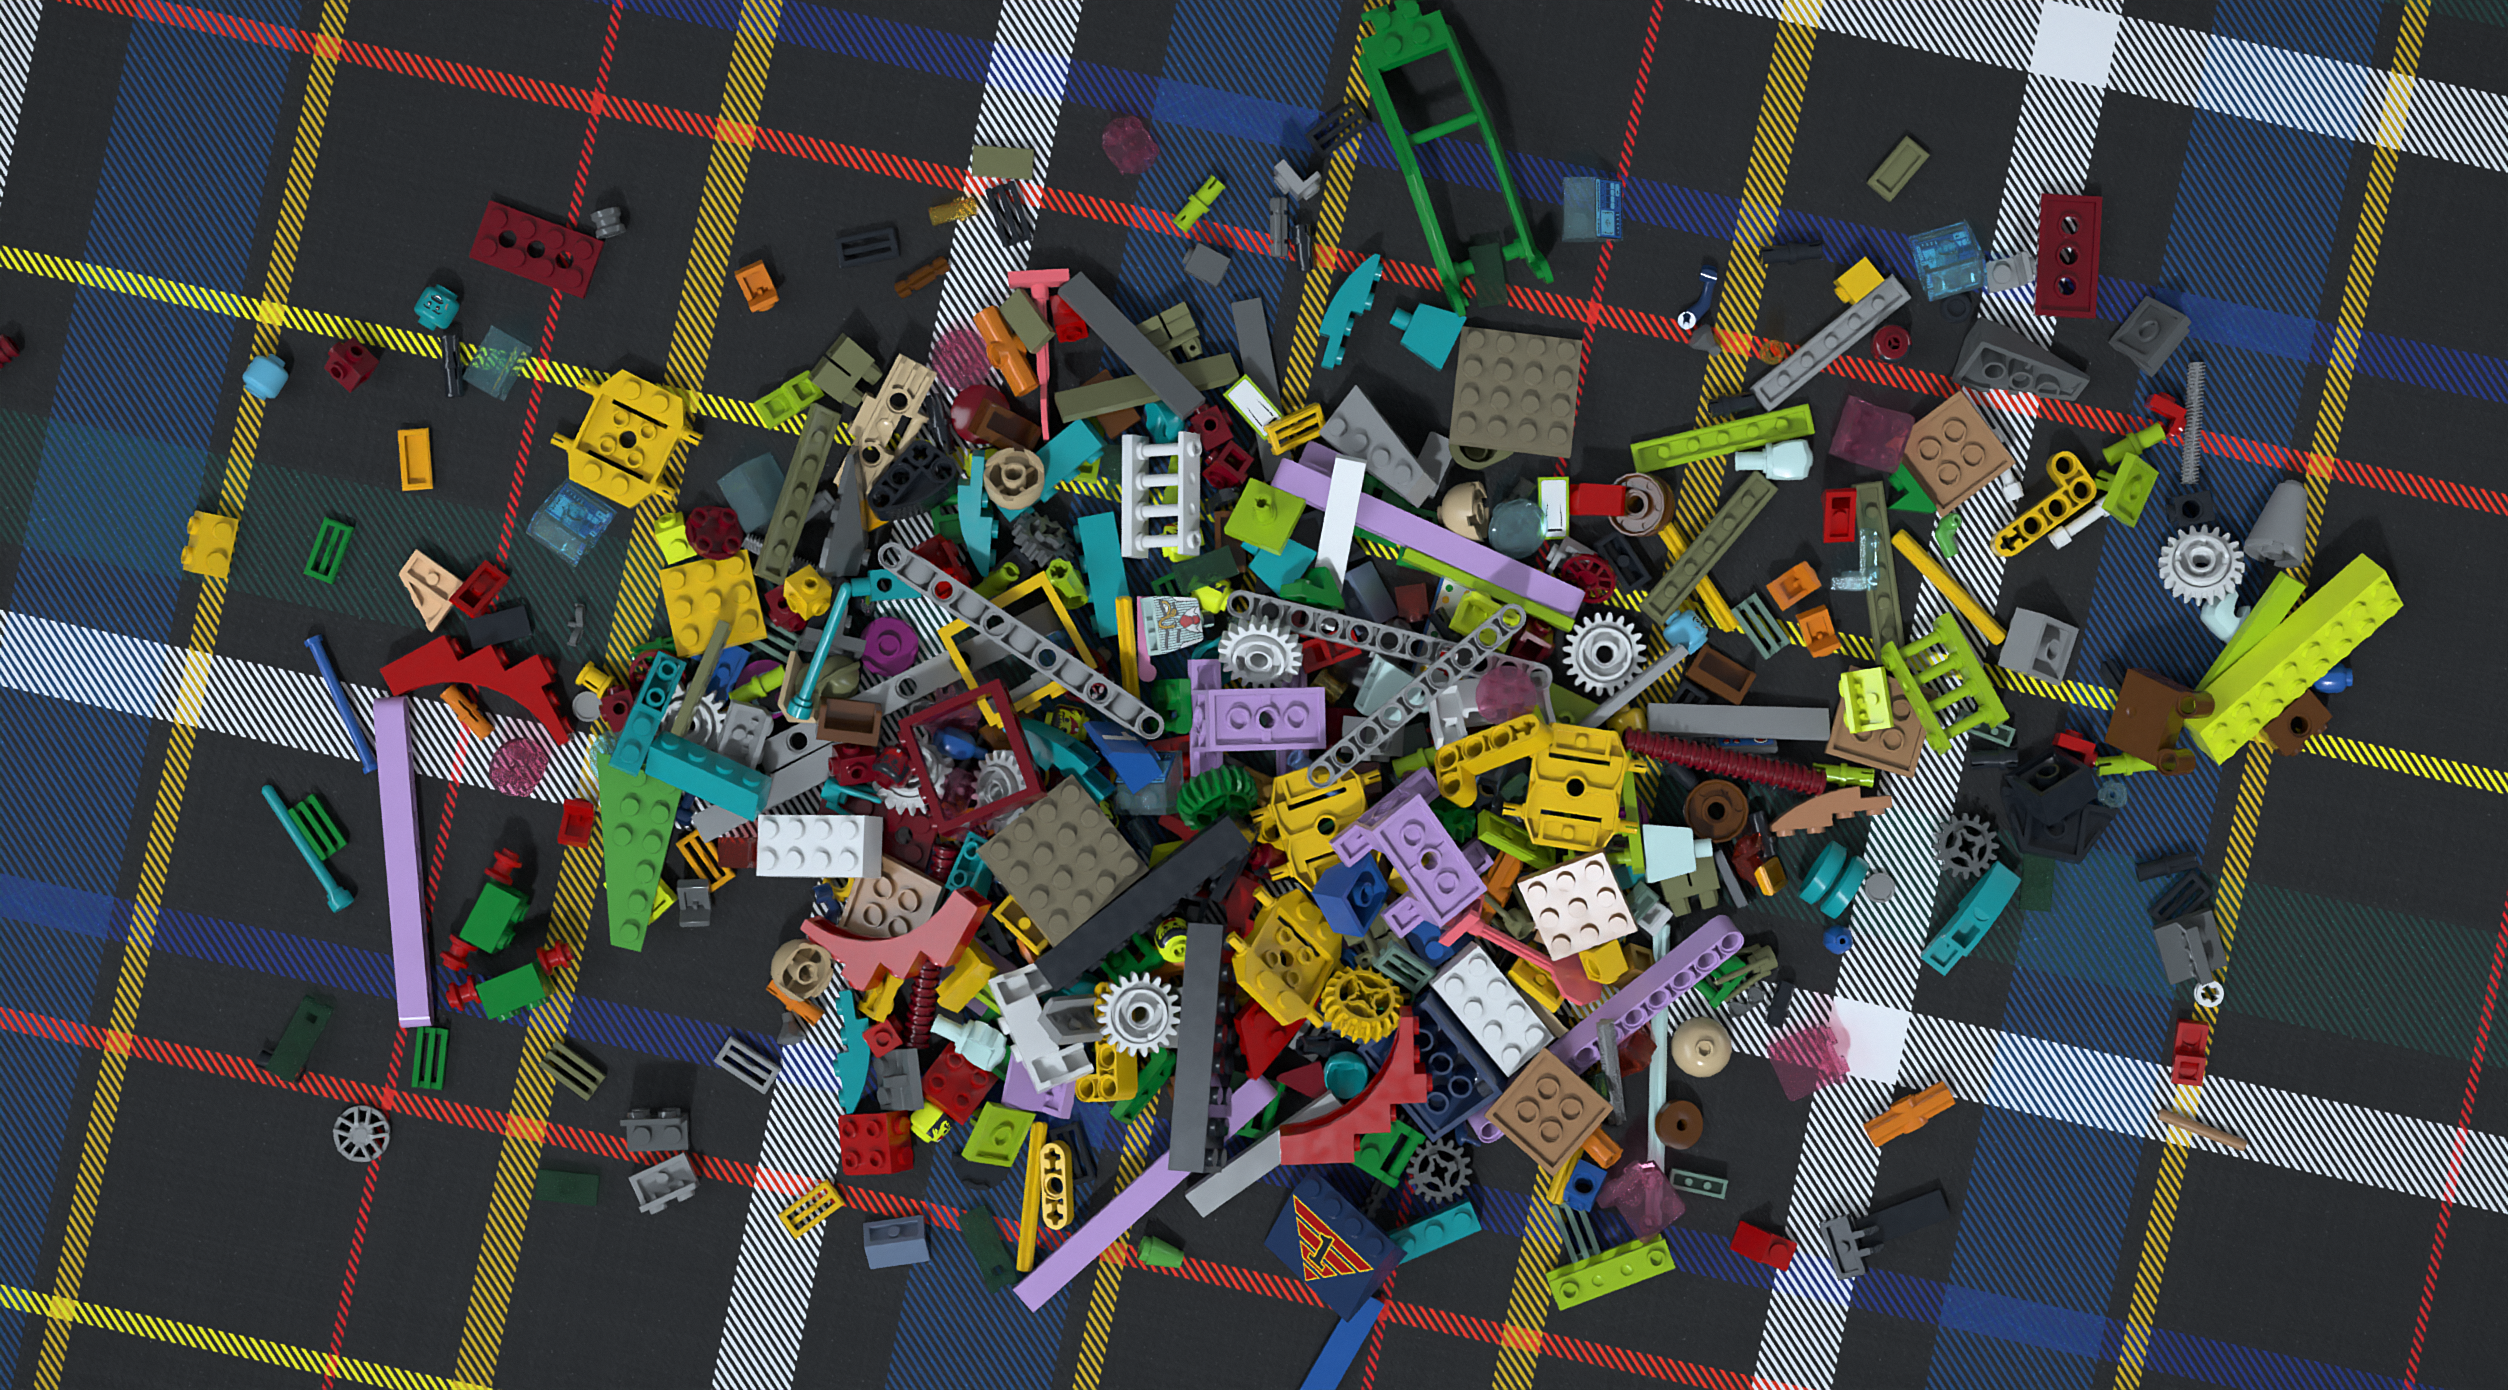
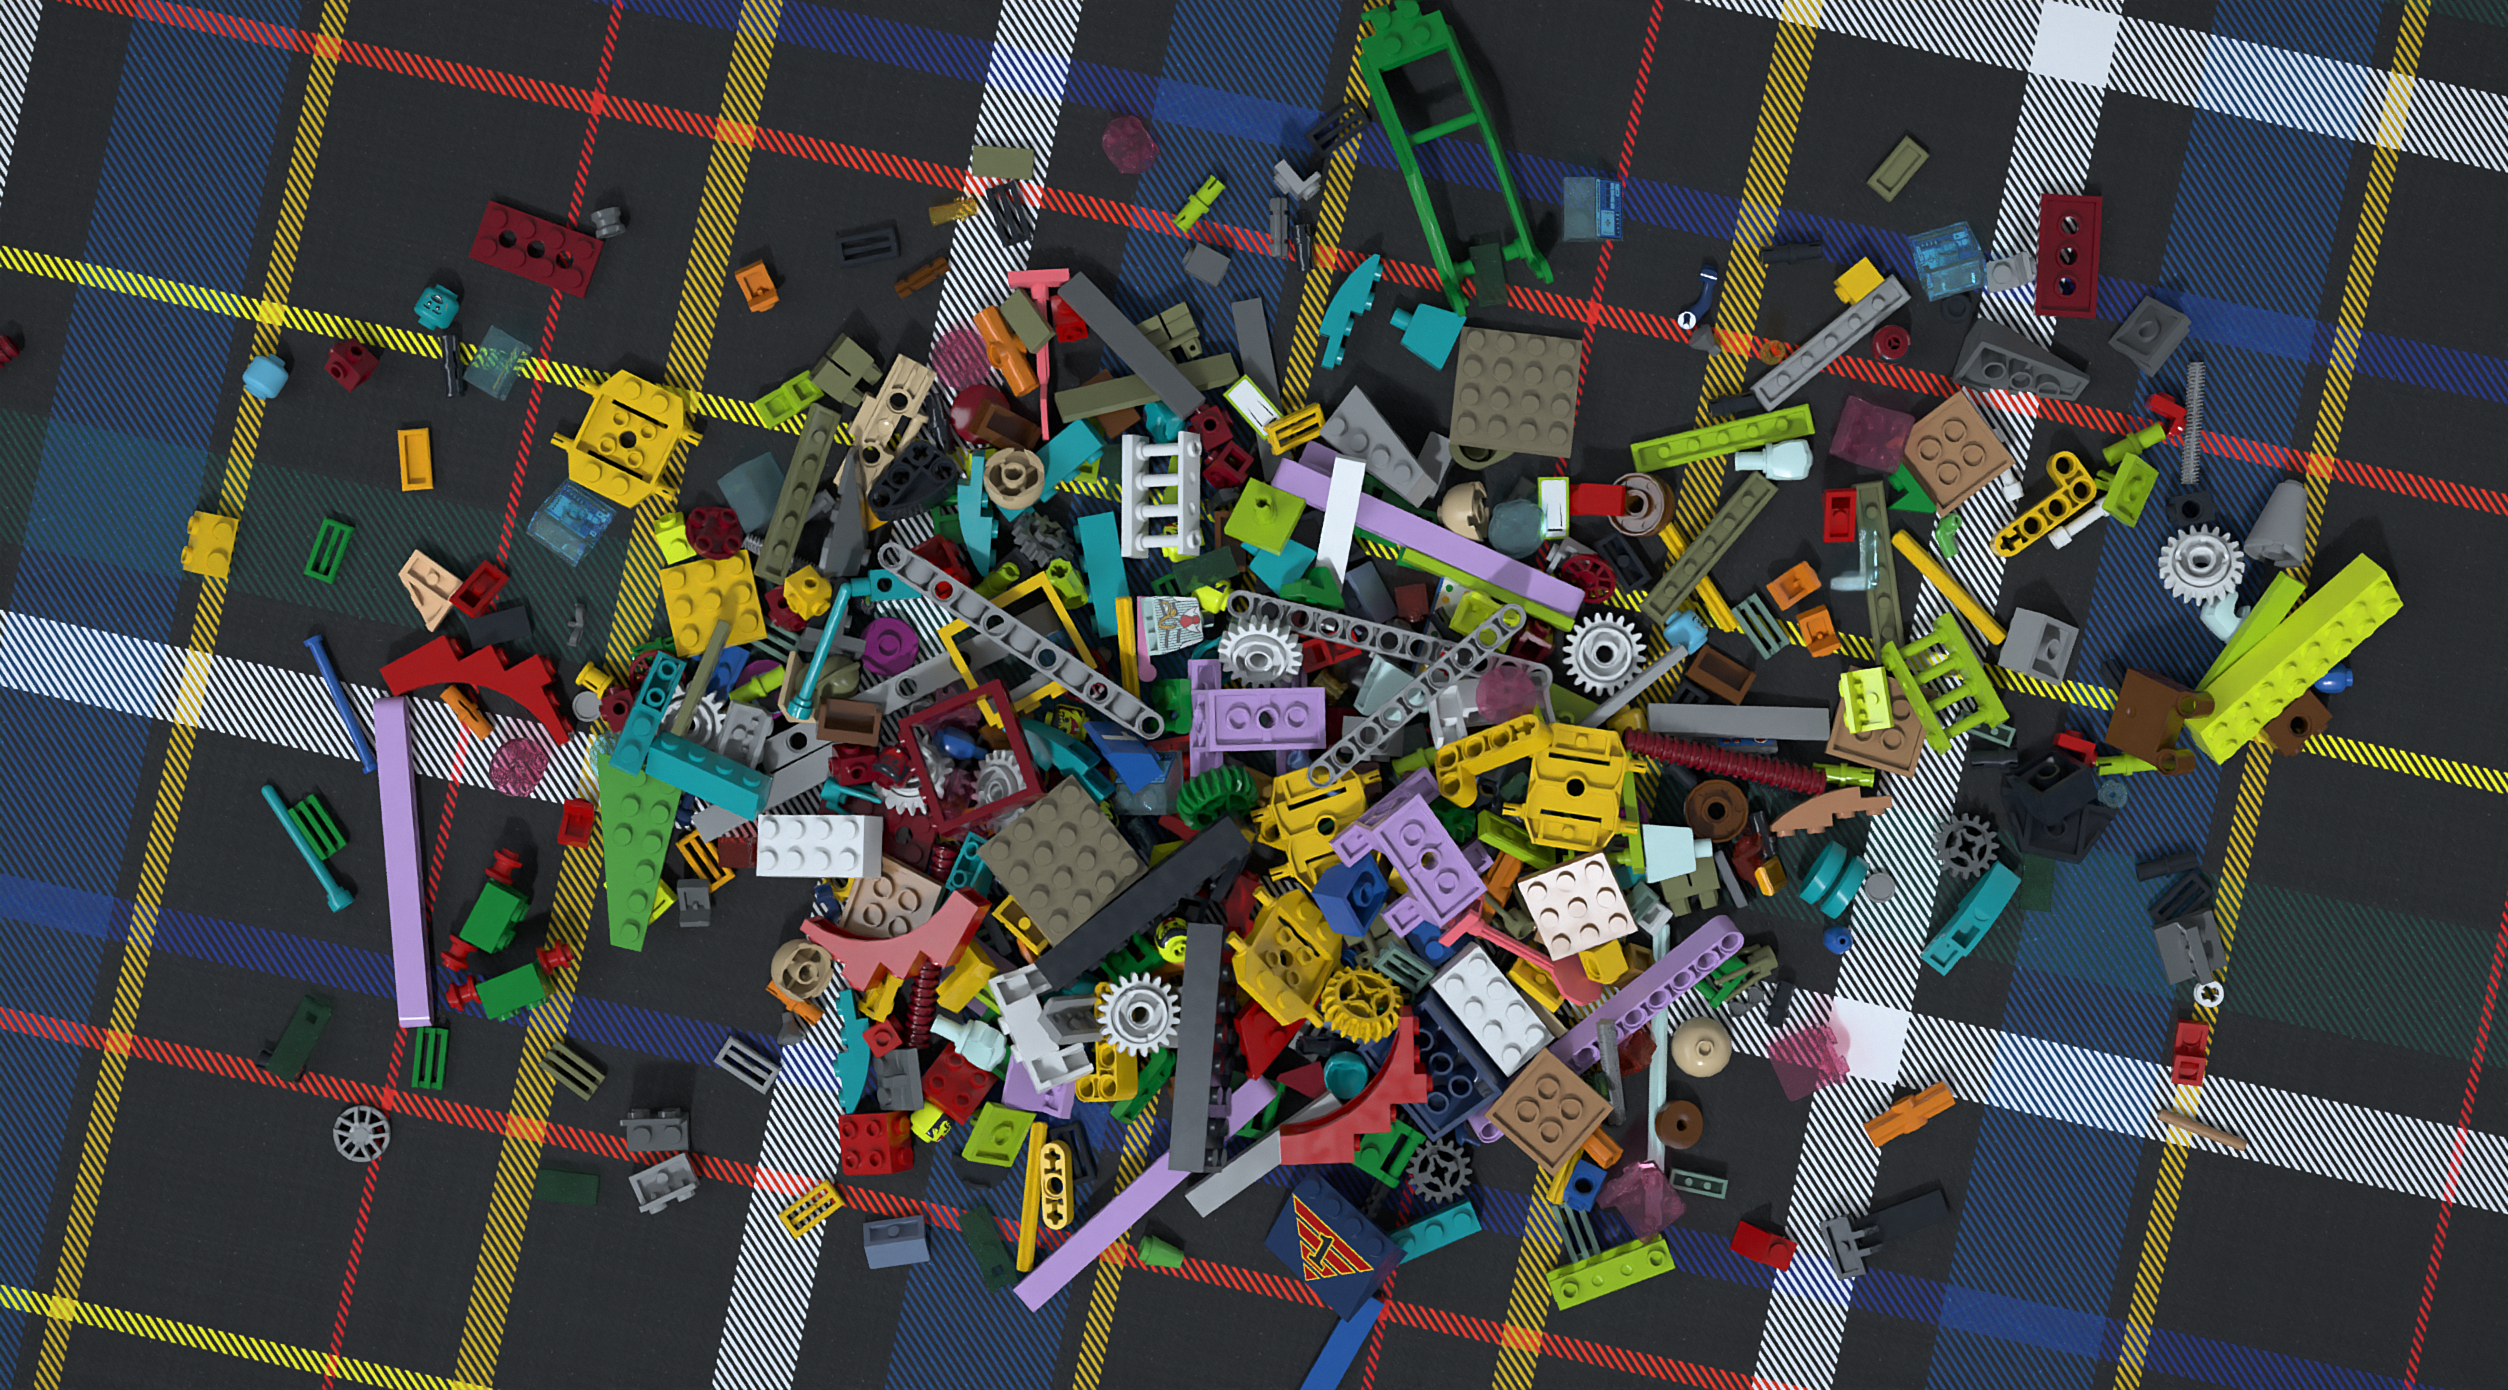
(1265, 858): dark red head -> none

